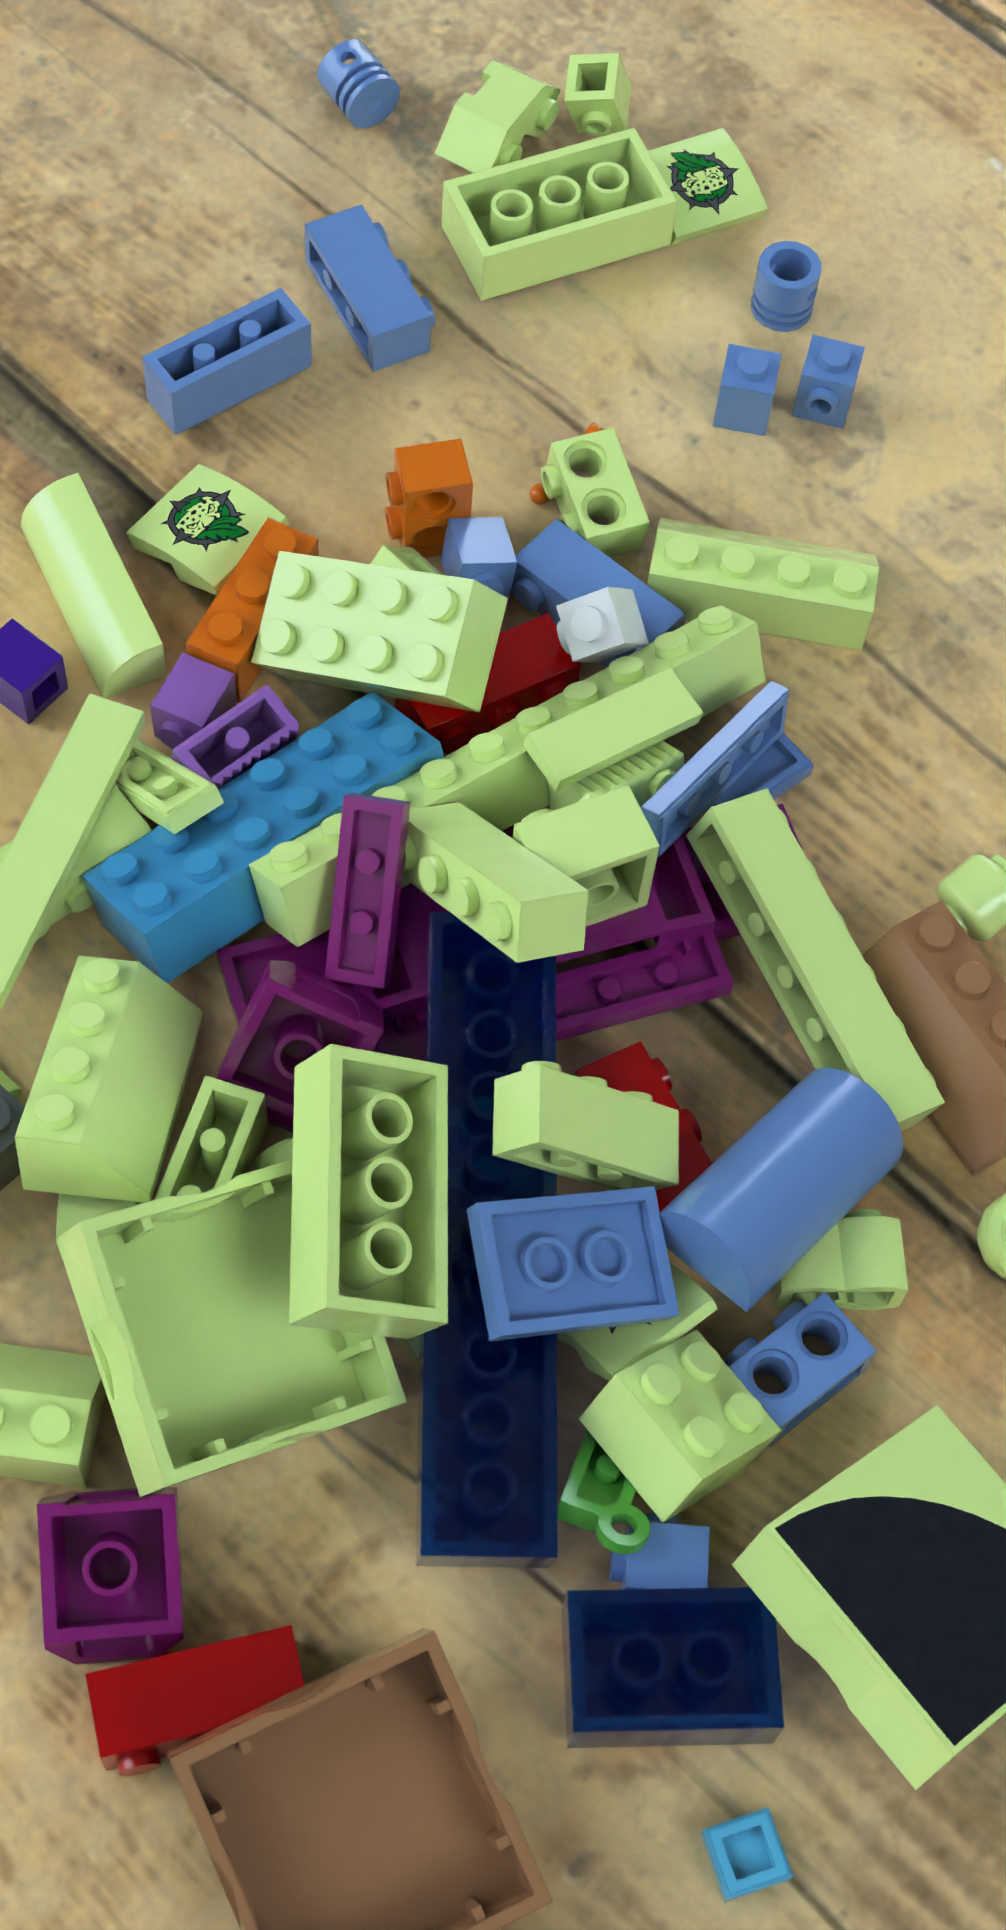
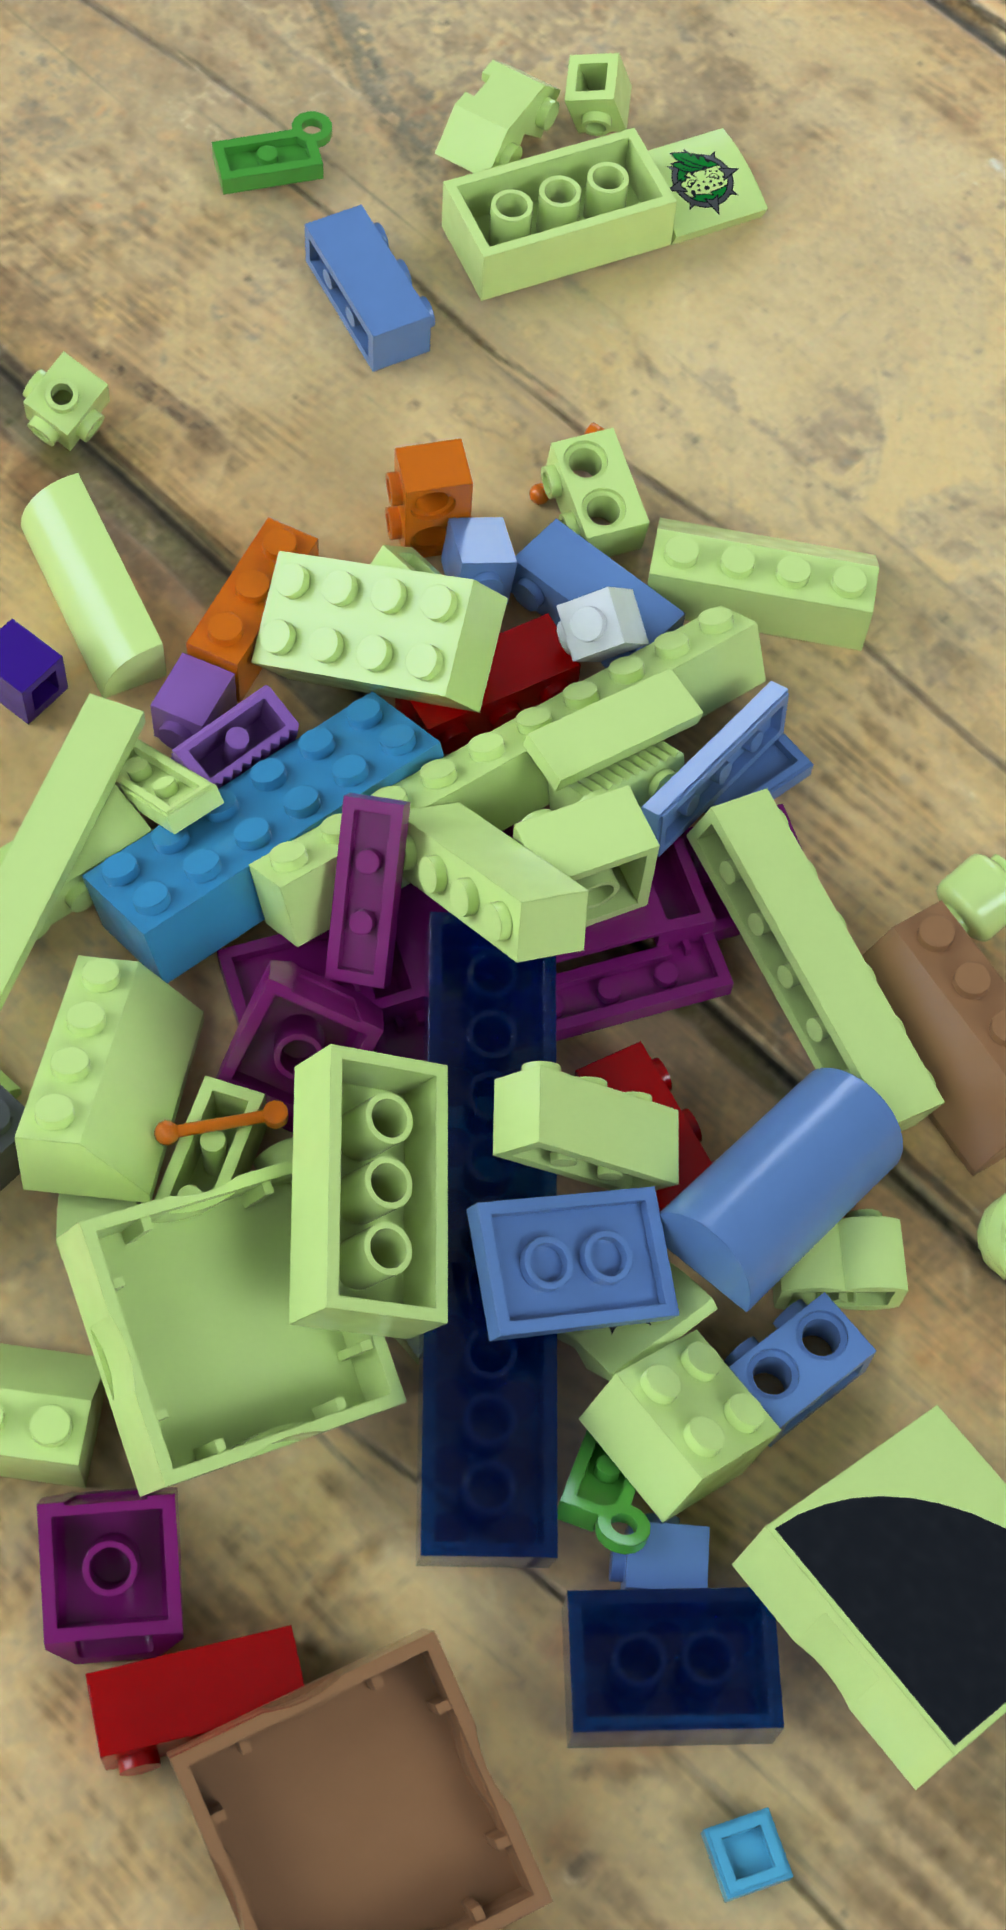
(65, 403): none -> yellowish green brick
(203, 527): yellowish green slope -> none
(227, 361): medium blue brick -> none
(273, 157): none -> bright green hinge
(273, 1115): none -> orange hinge
(360, 88): medium blue piece -> none
(747, 389): medium blue brick -> none
(785, 286): medium blue piece -> none
(828, 381): medium blue brick -> none

